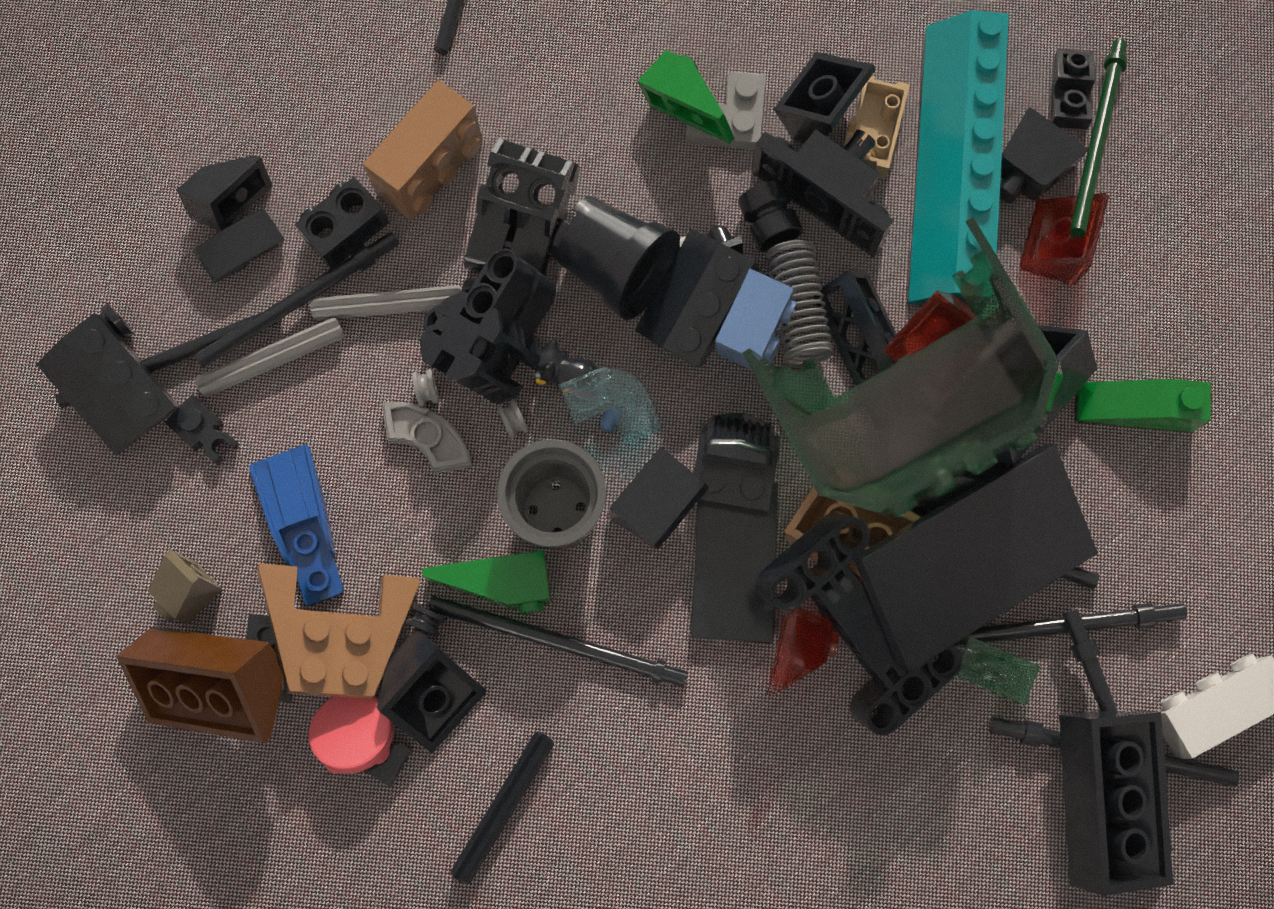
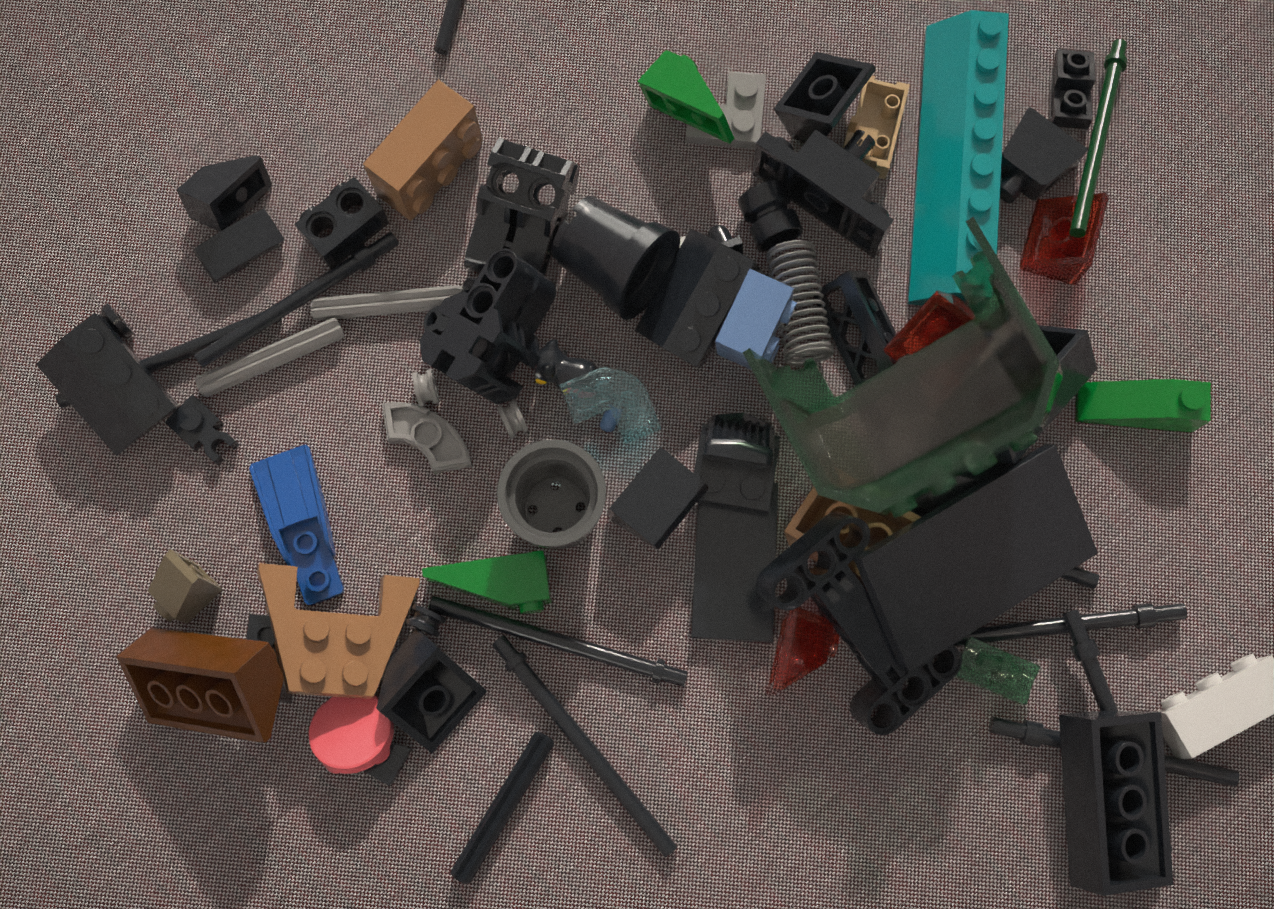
(517, 663): none -> black bar

